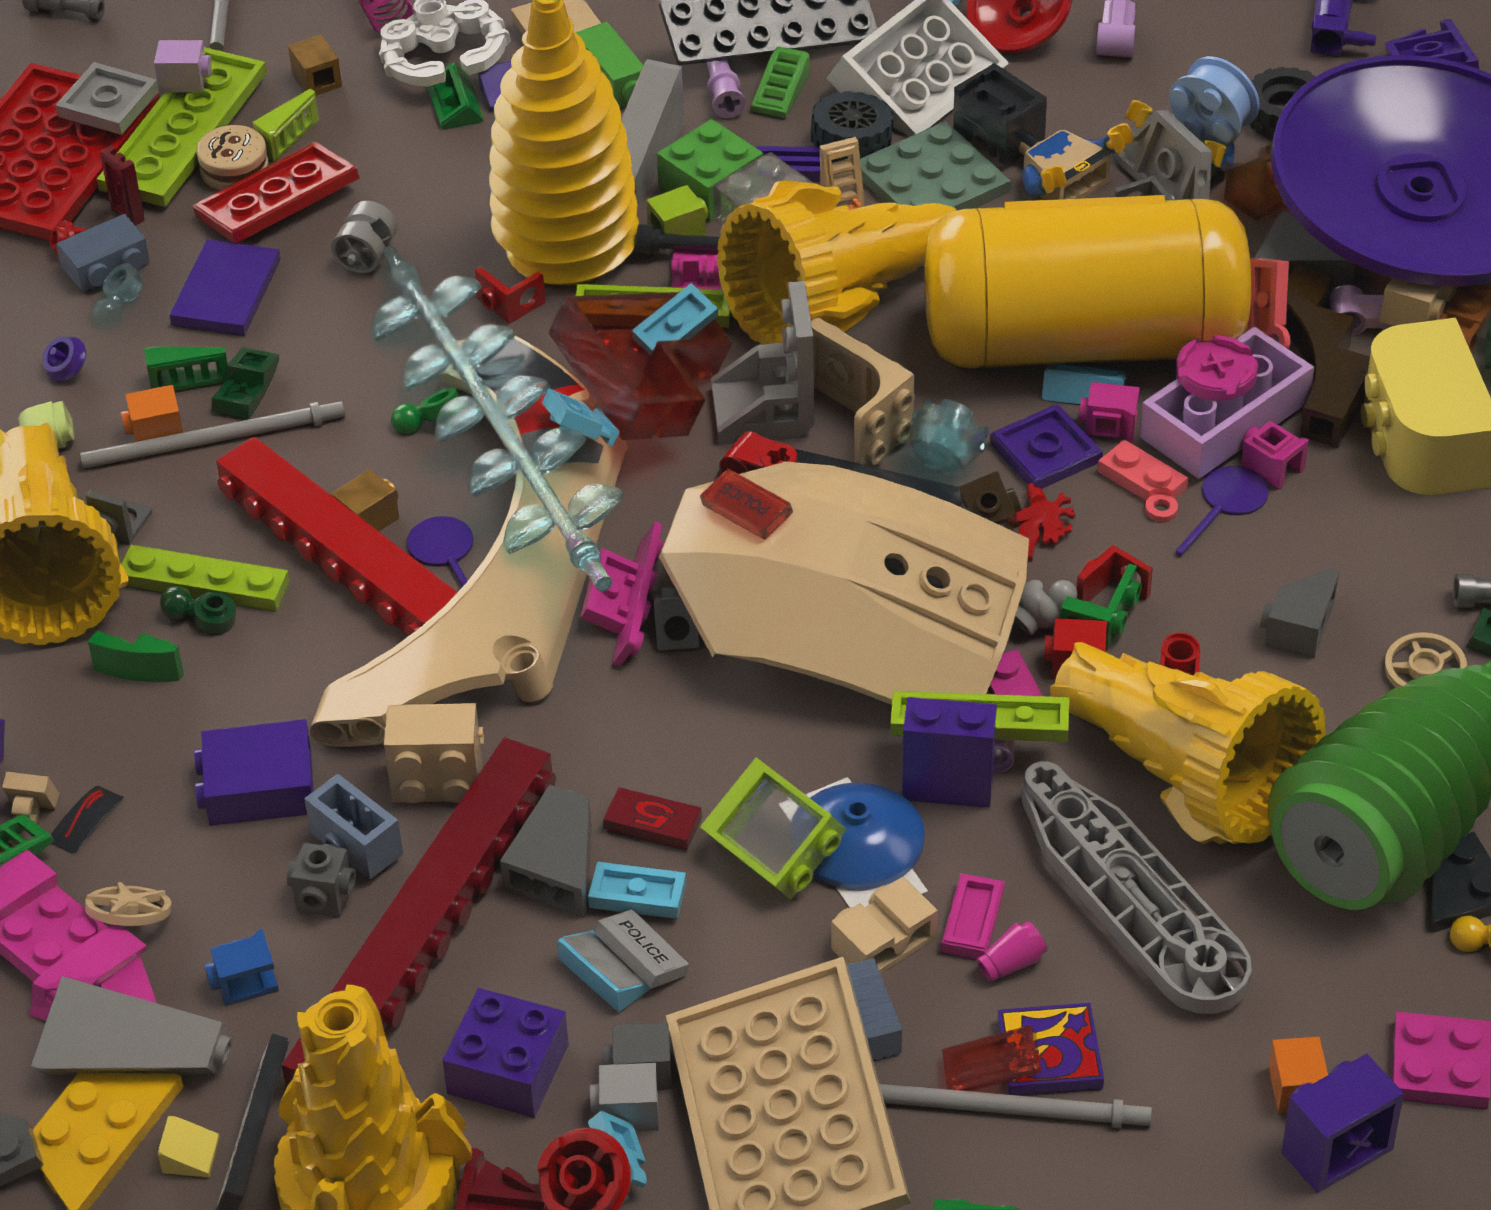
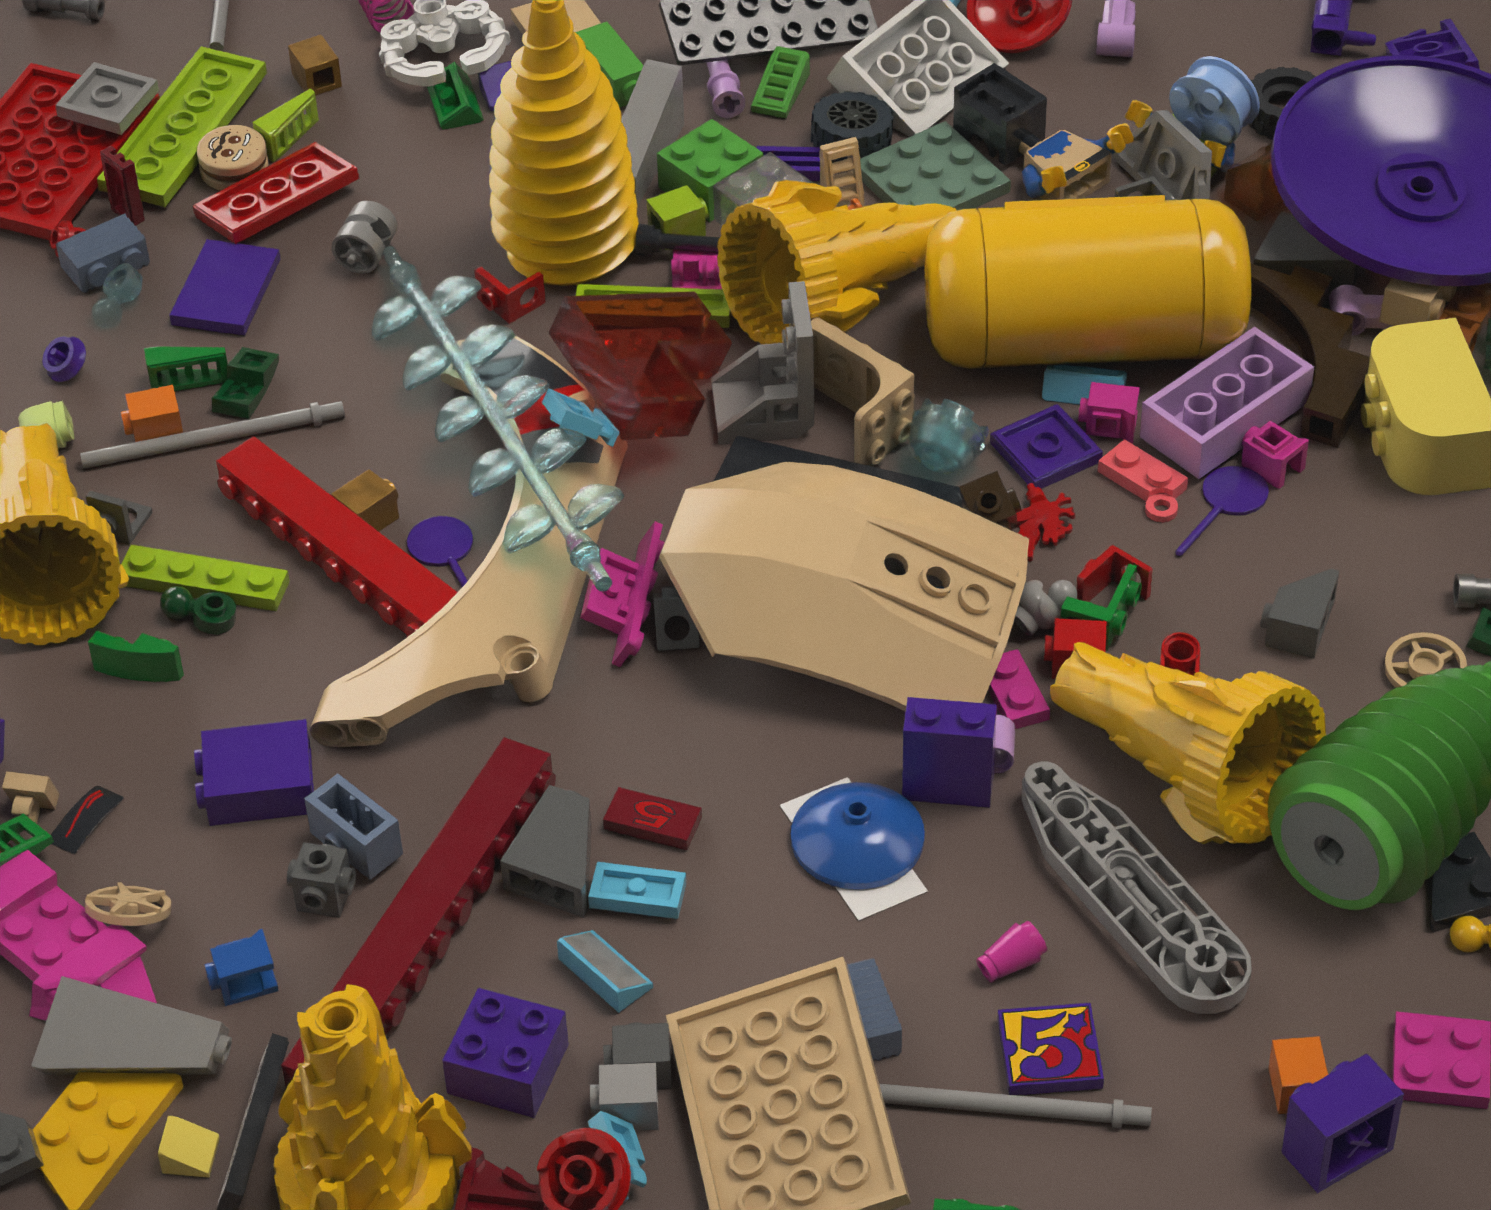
(181, 65): lavender brick -> none
(408, 418): green plate -> none
(432, 751): tan brick -> none
(641, 948): light grey tile -> none
(676, 319): medium azure plate -> none
(746, 504): clear red tile -> none
(755, 452): red piece -> none
(774, 828): window -> none
(888, 928): tan brick -> none
(973, 916): dark pink tile -> none
(992, 1060): clear red tile -> none
(1016, 718): lime plate -> none
(1217, 368): dark pink tile -> none
(1269, 298): coral hinge -> none

